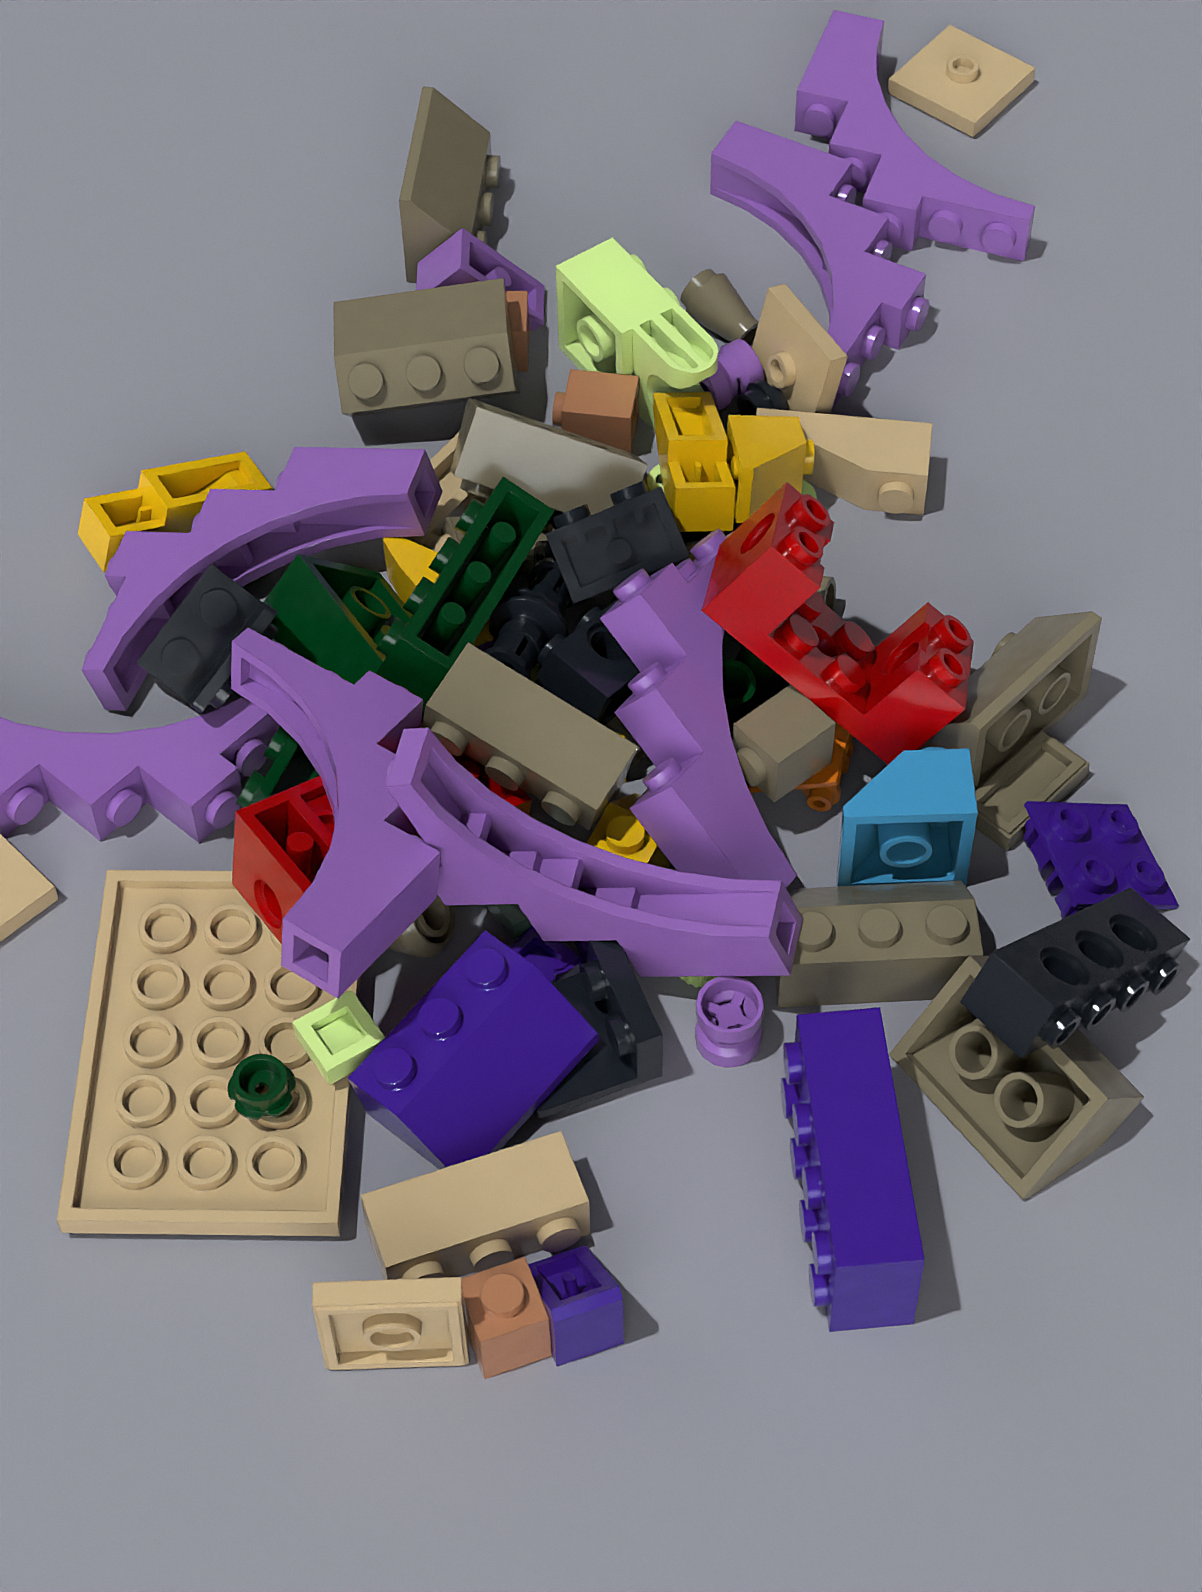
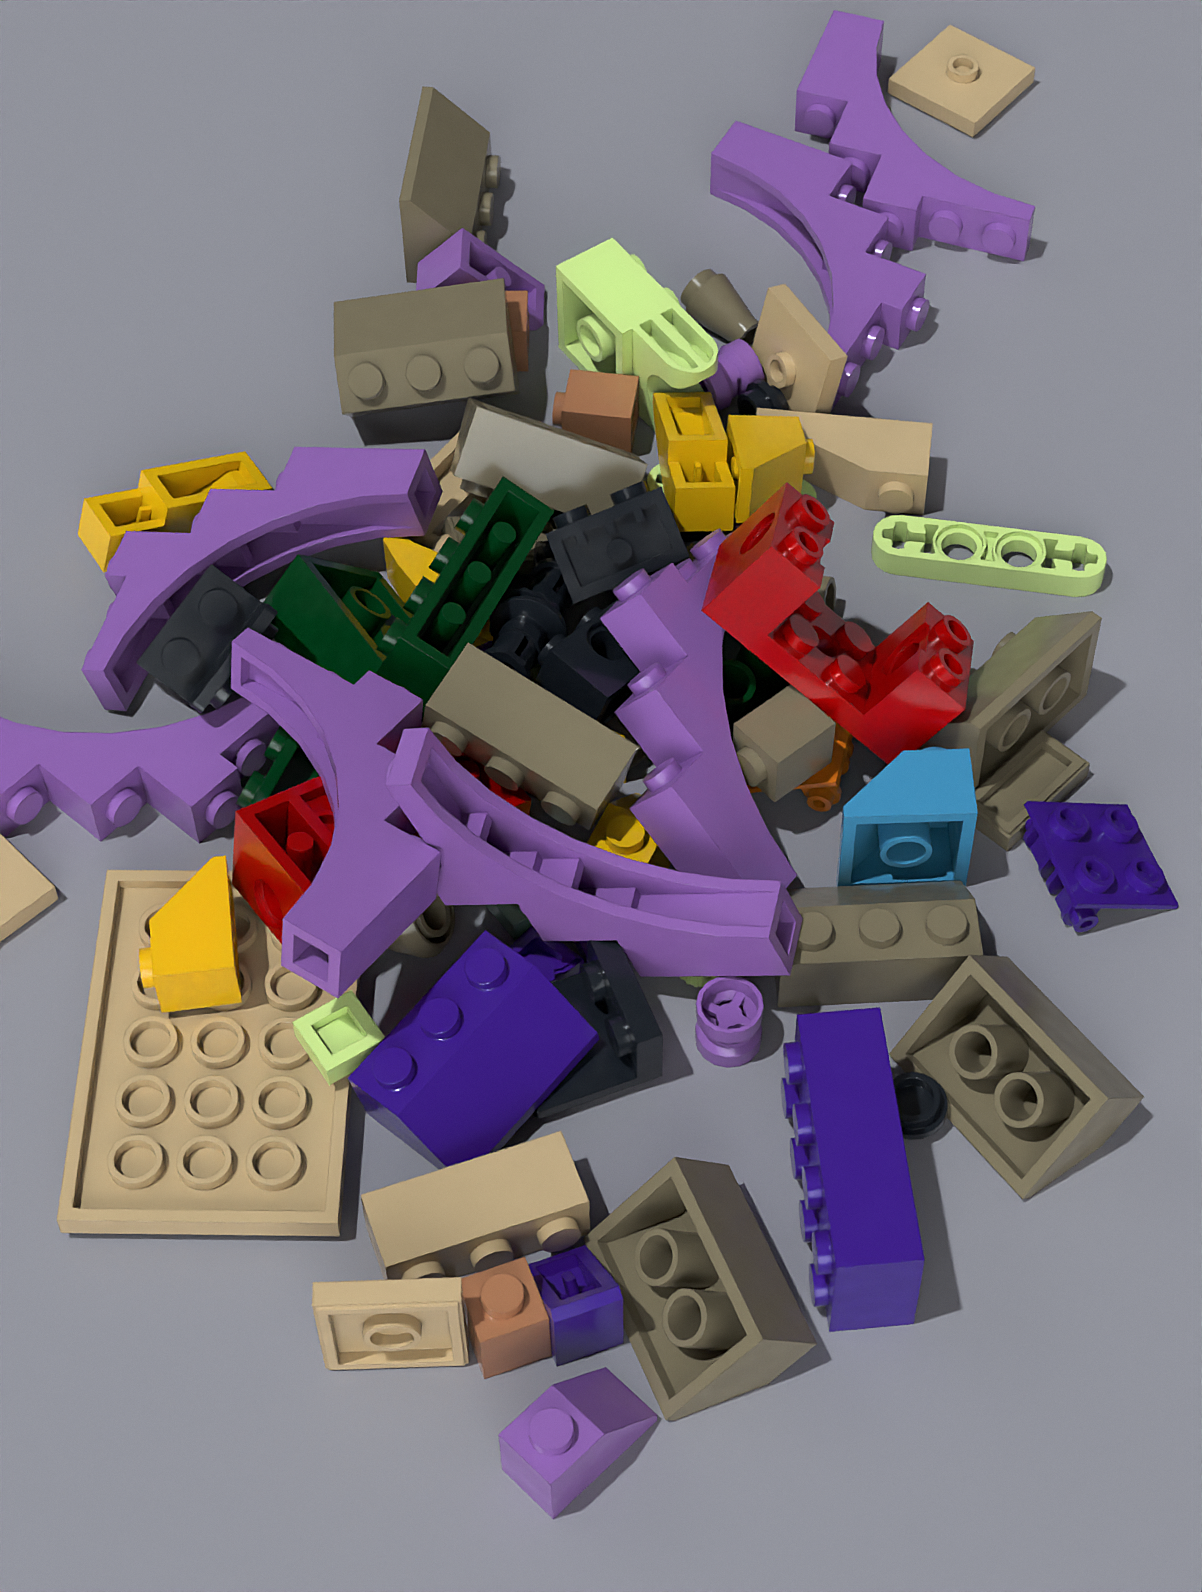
(195, 944): none -> yellow slope
(257, 1072): dark green plate -> none
(572, 1437): none -> medium lavender slope
(699, 1288): none -> dark tan slope
(920, 1105): none -> black plate
(989, 547): none -> yellowish green beam
(1075, 972): black brick -> none

